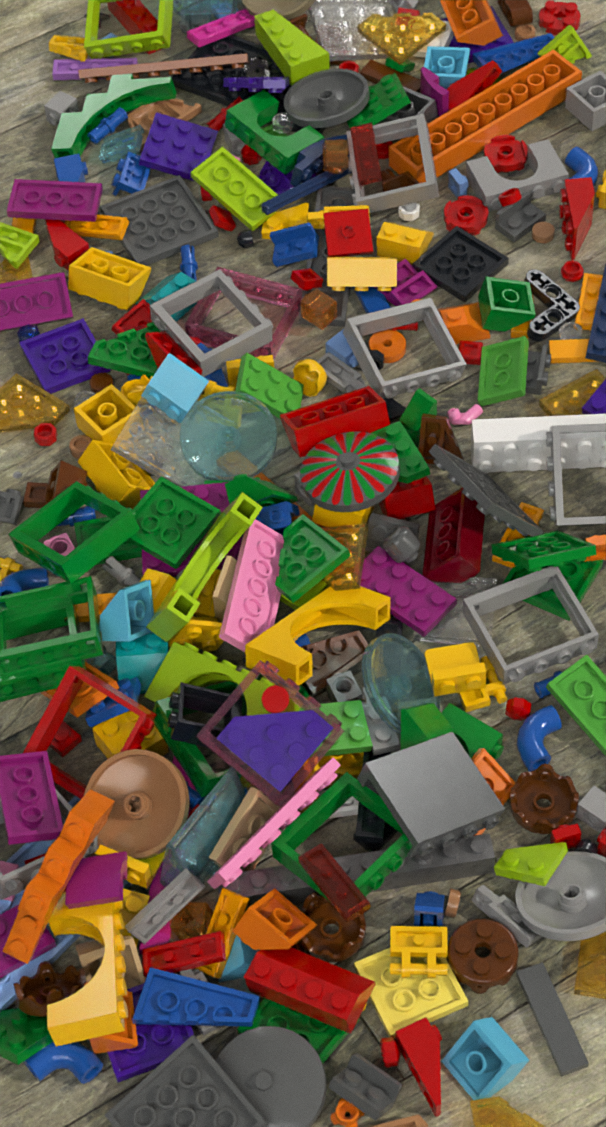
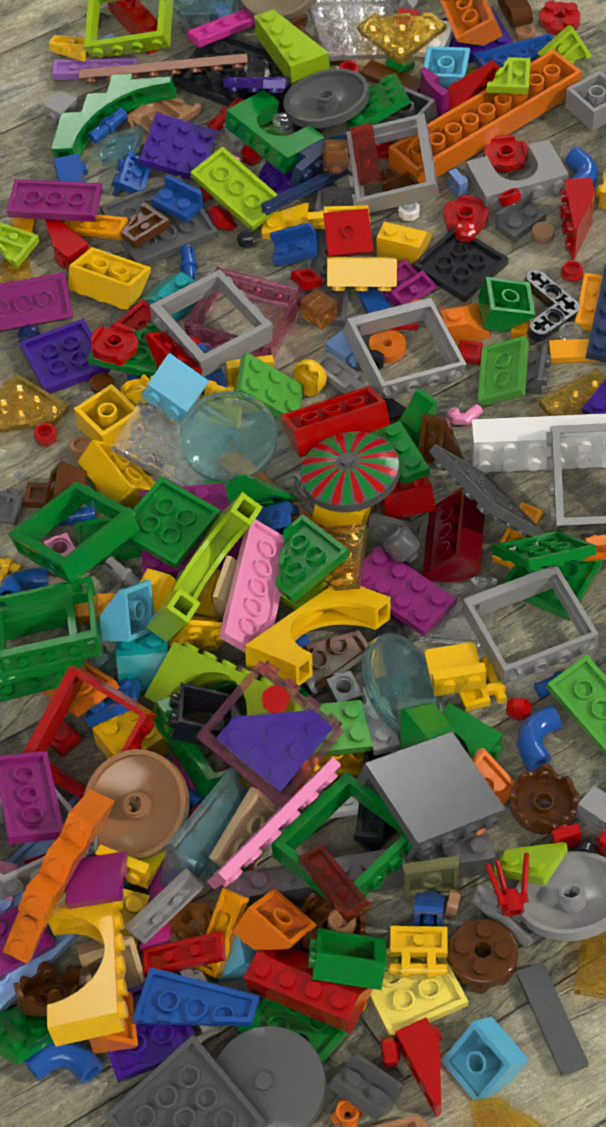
(118, 354): none -> red plate
(144, 226): none -> reddish brown wing
(178, 199): none -> blue bracket
(337, 923): none -> medium nougat tile
(347, 959): none -> green window
(430, 875): none -> olive tile
(465, 231): none -> red tile
(509, 899): none -> red plant
(512, 77): none -> lime wing

